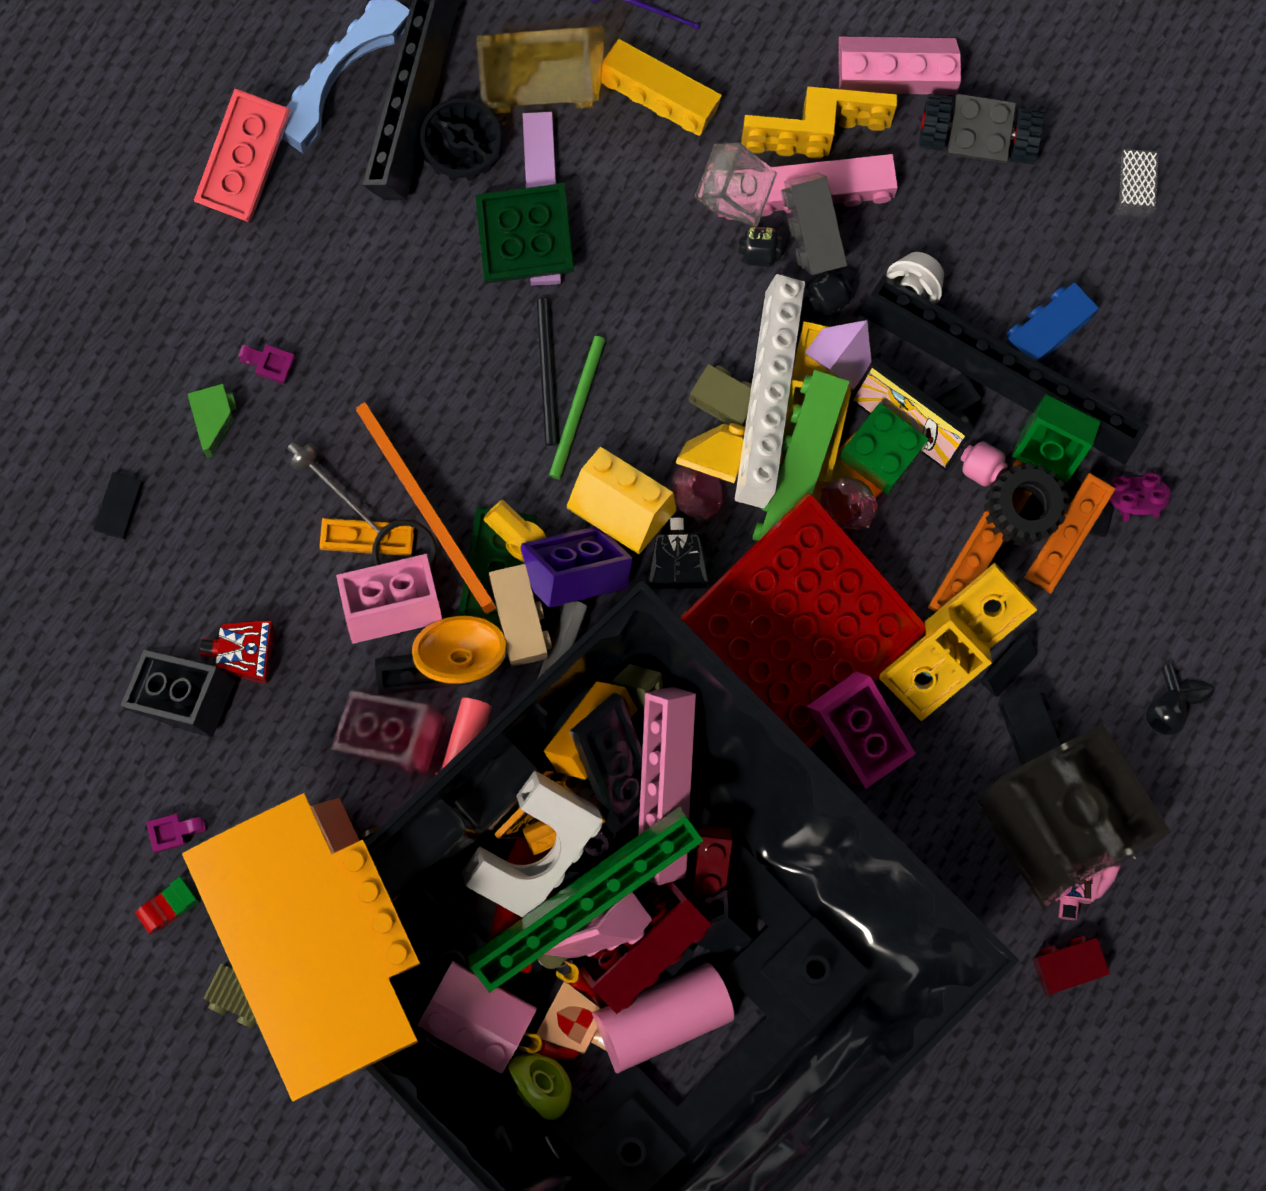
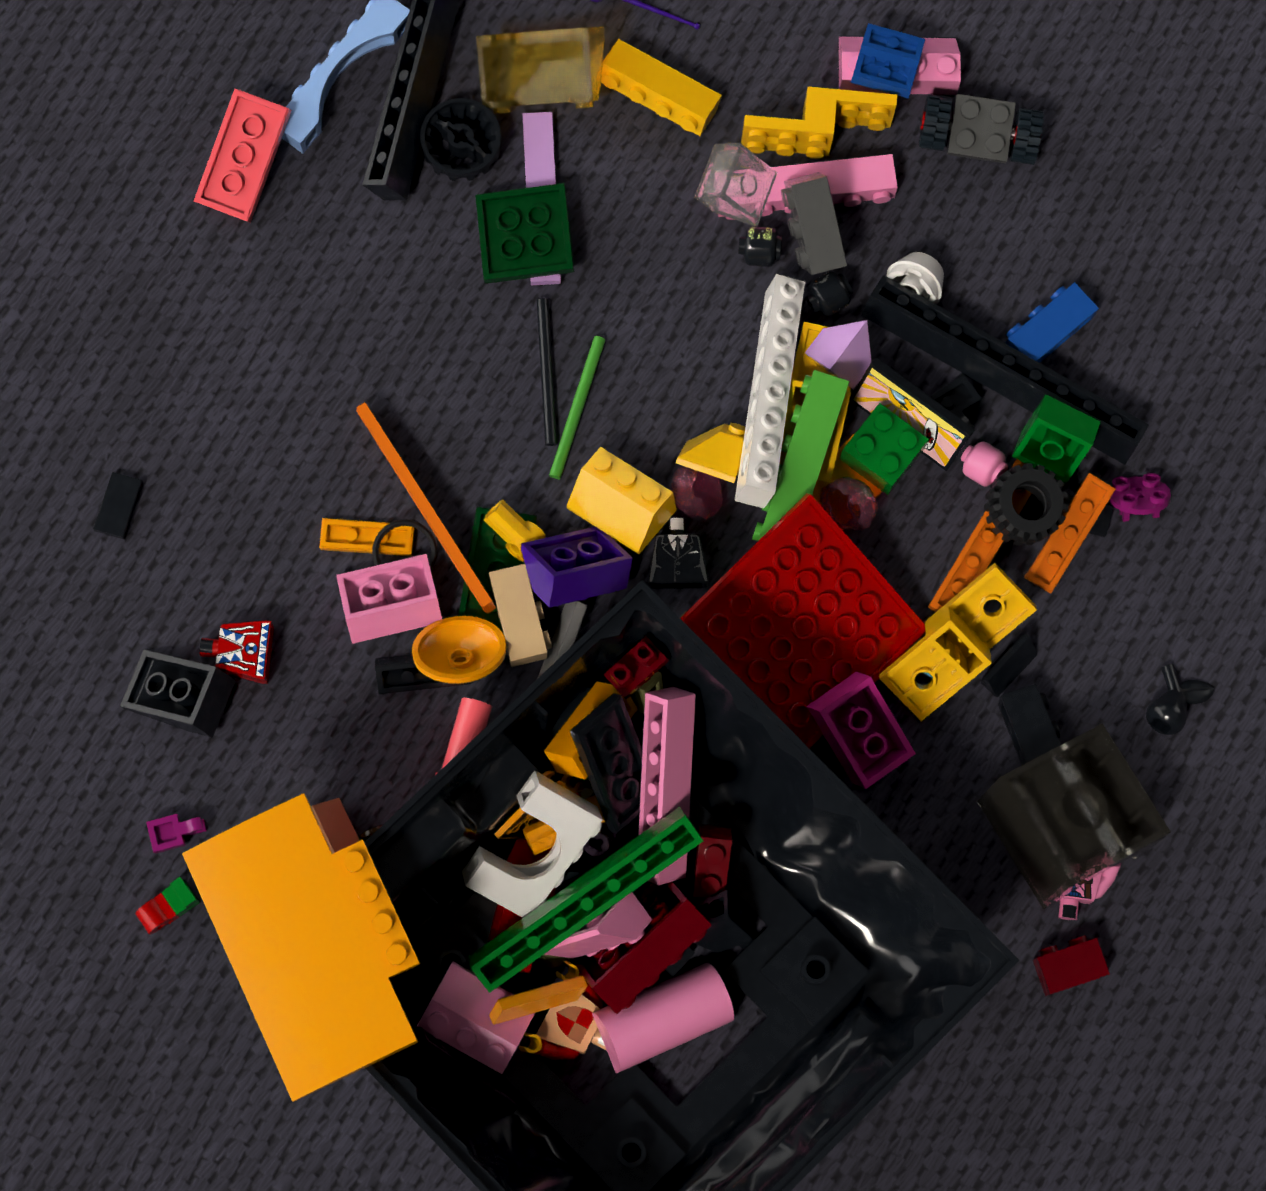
(212, 415): bright green slope -> none
(227, 995): olive brick -> none
(271, 363): magenta plate -> none
(305, 457): flat silver sword -> none
(389, 732): clear pink slope -> none
(537, 999): none -> light orange tile
(541, 1084): lime hat -> none
(636, 667): none -> dark red hips
(721, 395): olive brick -> none
(888, 60): none -> blue slope
(1137, 183): clear panel -> none

